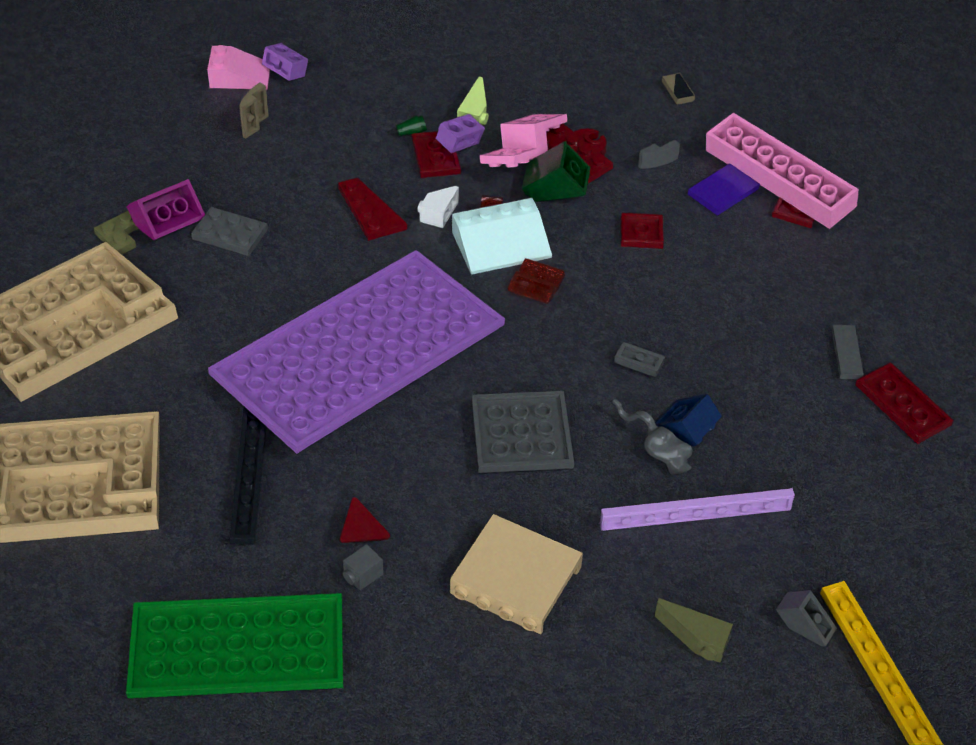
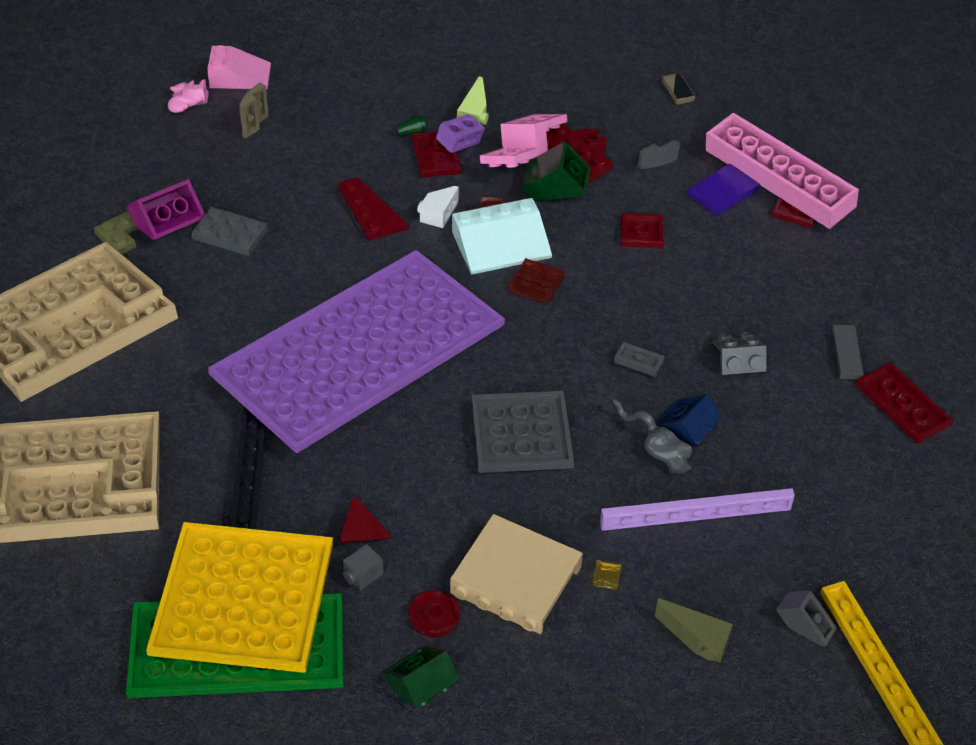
(187, 95): none -> bright pink animal
(242, 597): none -> yellow plate
(284, 61): medium lavender brick -> none
(422, 675): none -> dark green slope
(434, 613): none -> dark red tile
(607, 575): none -> clear yellow tile
(740, 353): none -> dark grey bracket

